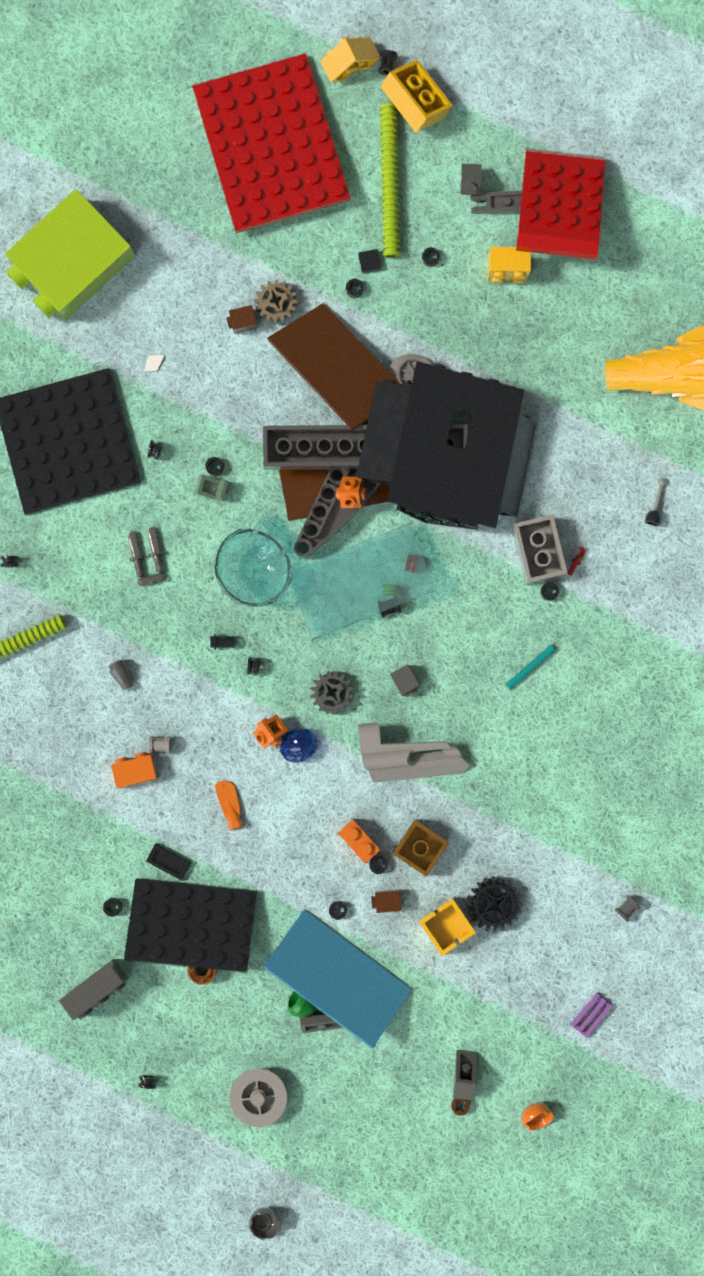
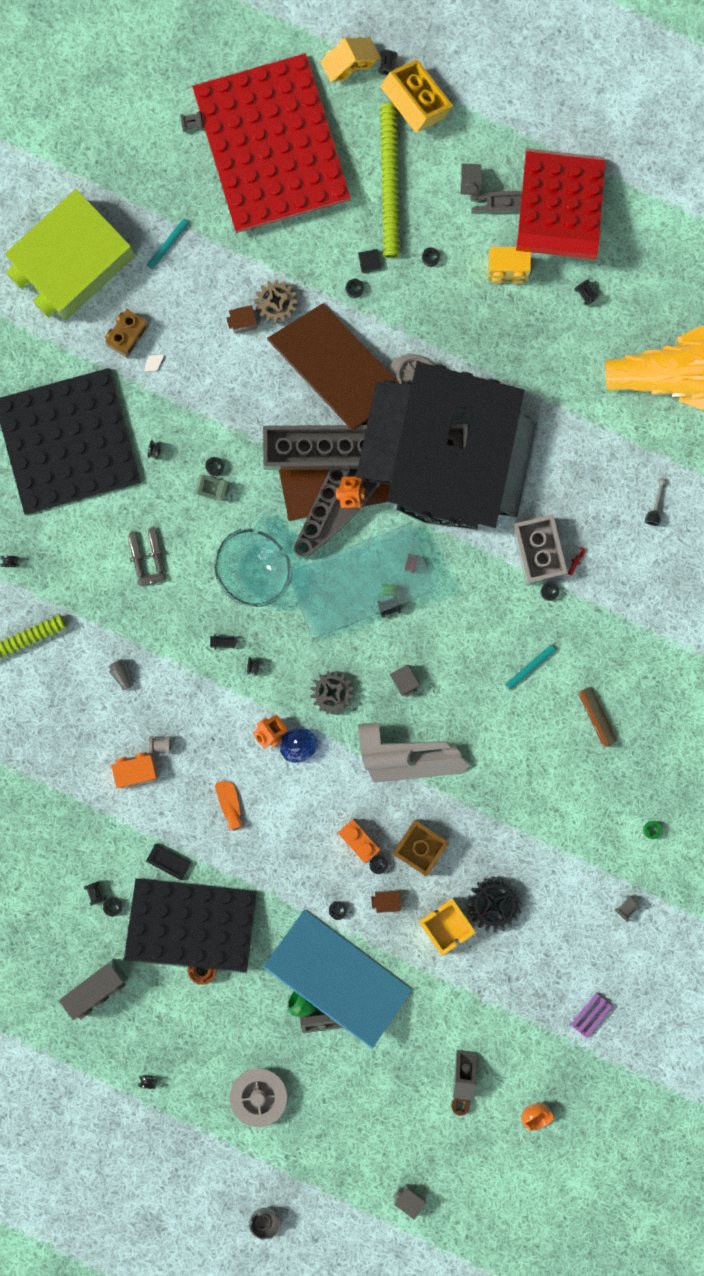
(100, 896): none -> black bush
(126, 333): none -> pearl gold brick
(167, 244): none -> teal piece
(191, 121): none -> dark grey bush
(409, 1201): none -> dark grey brick
(581, 290): none -> black bush
(597, 717): none -> slope
(649, 824): none -> green bush

